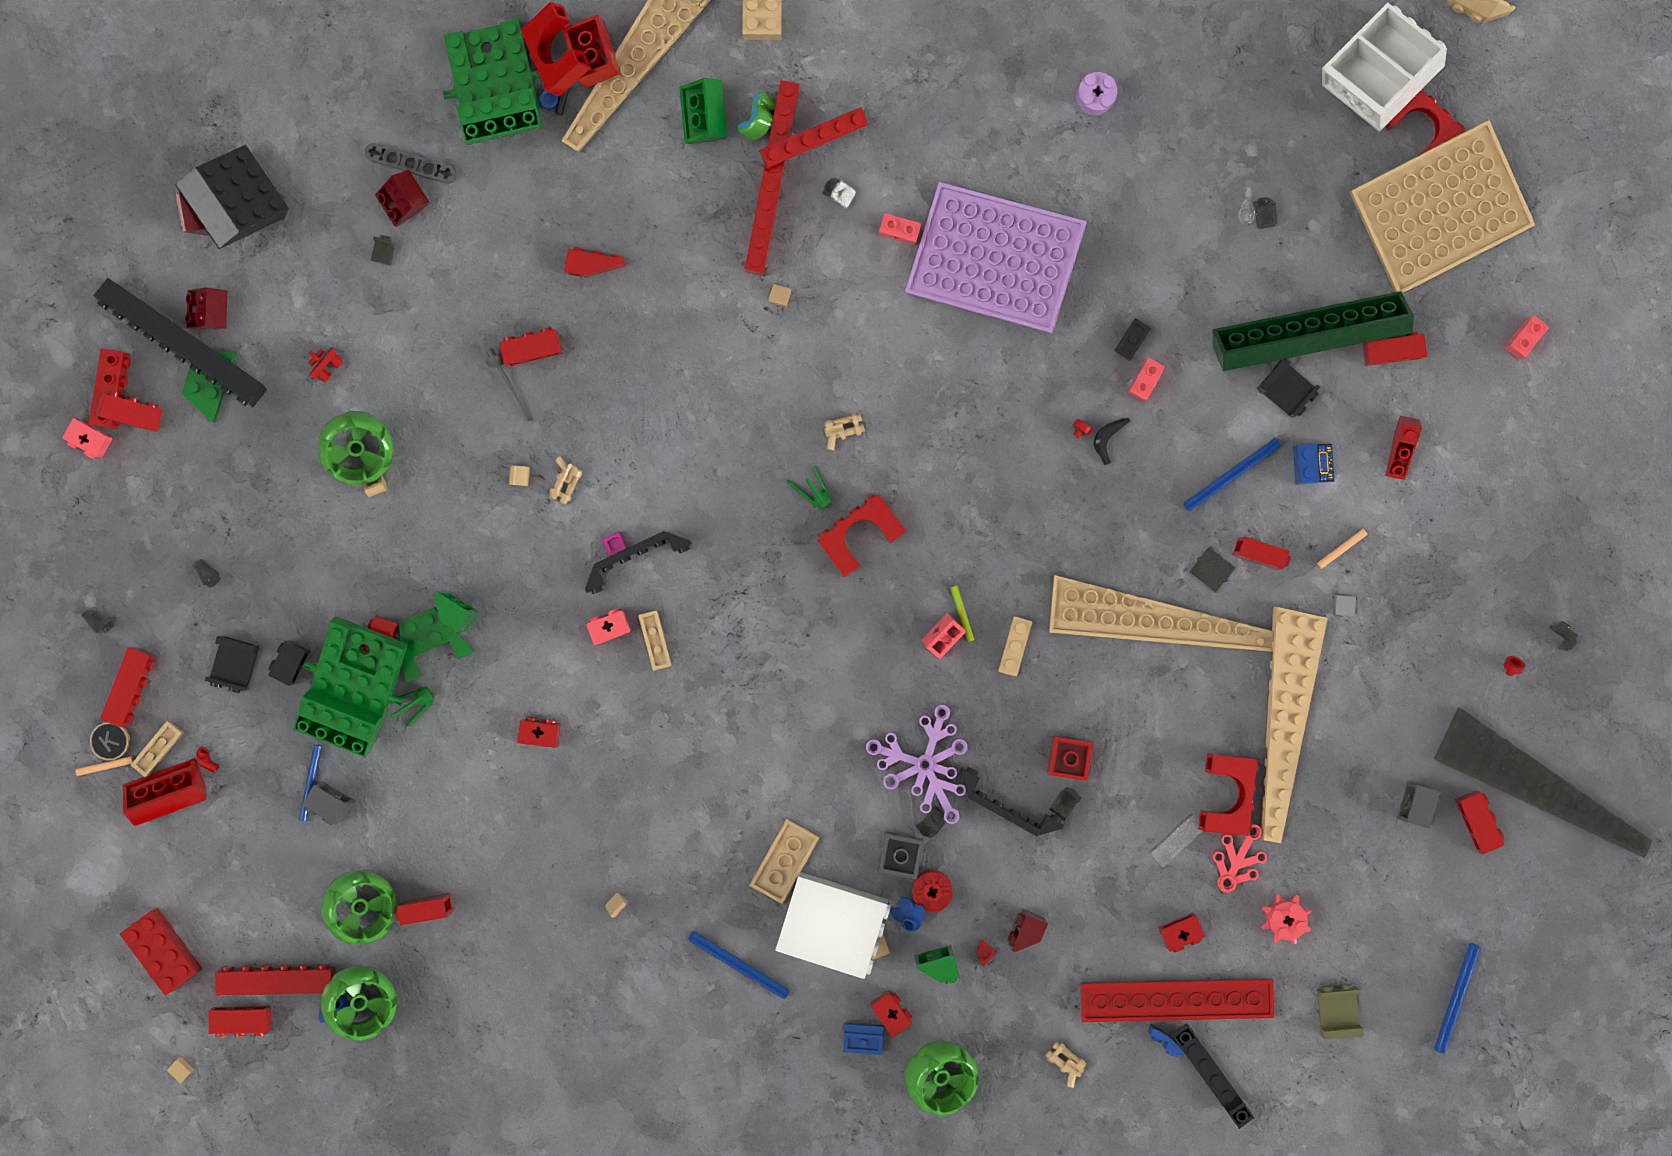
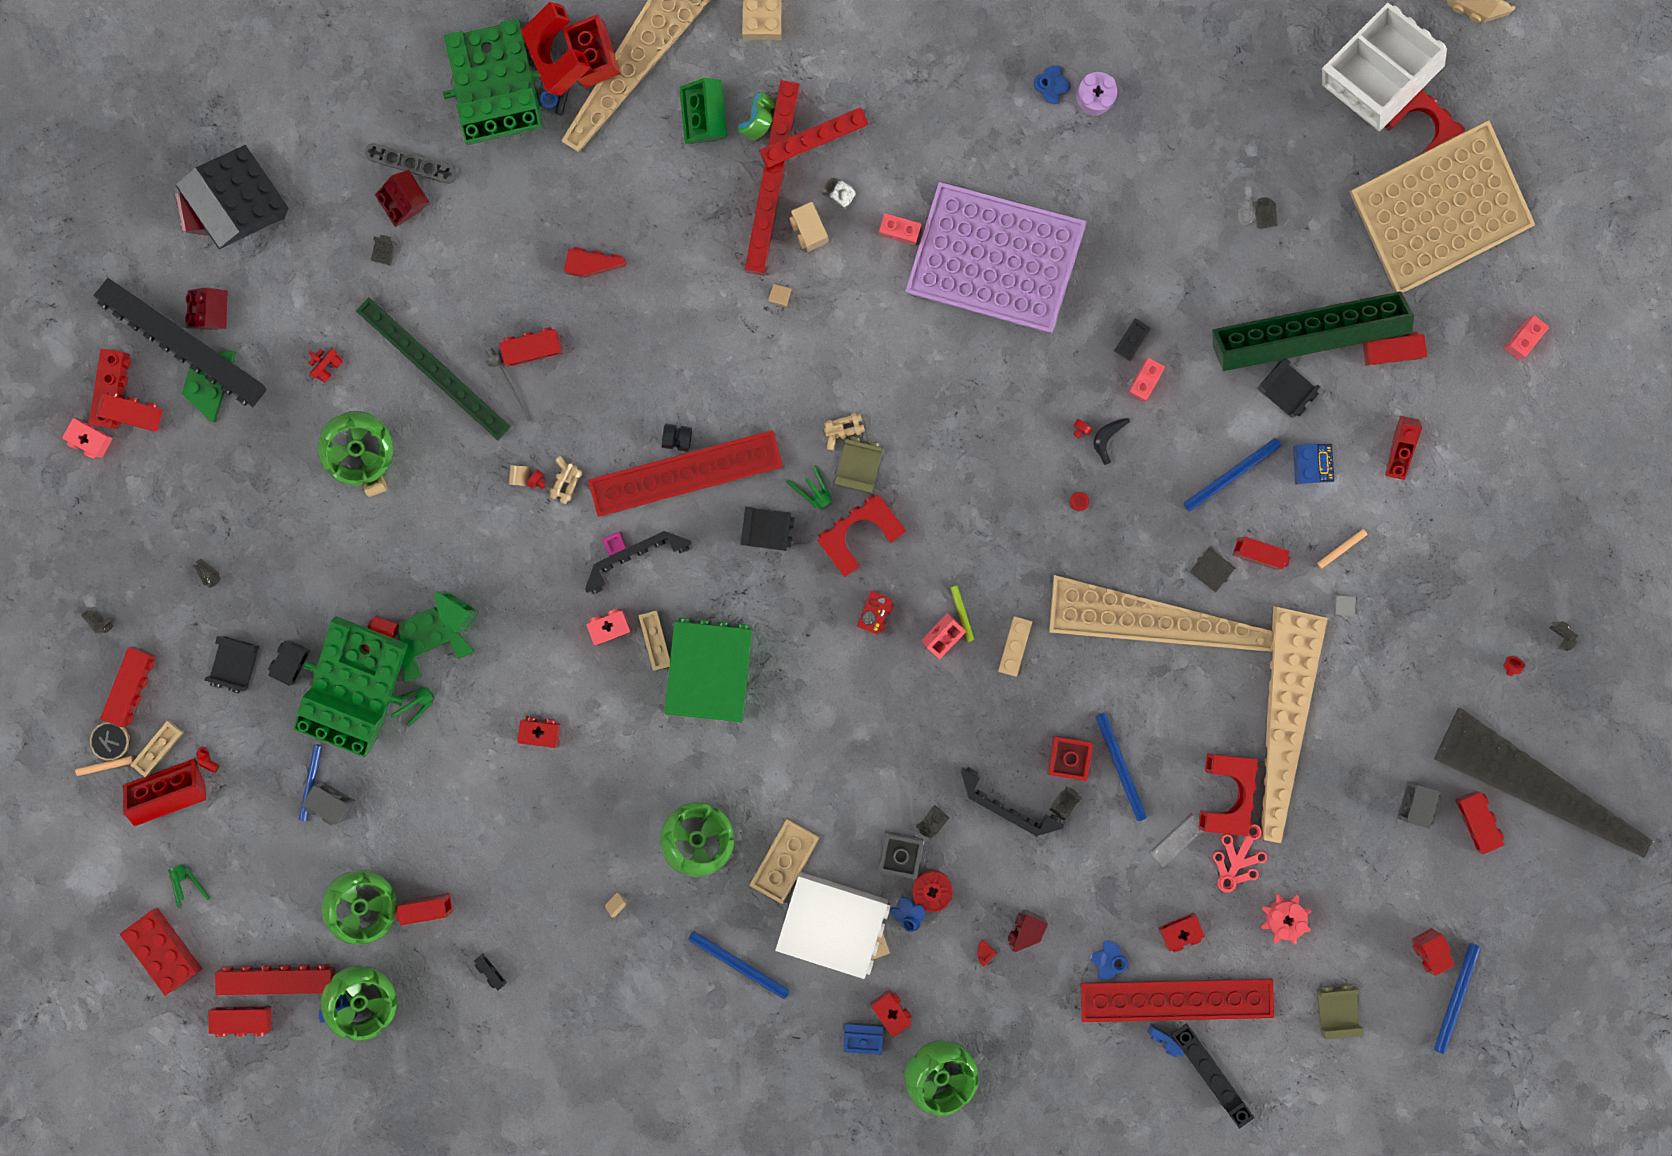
(178, 874): none -> green plant
(180, 1070): tan slope -> none
(433, 369): none -> dark green plate
(484, 966): none -> black plate
(536, 480): none -> red tile
(676, 437): none -> black wheel
(685, 473): none -> red plate
(700, 863): none -> bright green wheel
(709, 670): none -> green container
(767, 529): none -> black panel
(809, 226): none -> tan brick
(859, 465): none -> olive panel
(875, 612): none -> red brick
(936, 785): lavender plant -> none
(938, 964): green slope -> none
(1054, 84): none -> blue plate
(1072, 1065): tan piece -> none
(1079, 501): none -> red tile
(1106, 960): none -> blue plate
(1121, 767): none -> blue axle
(1433, 951): none -> red brick

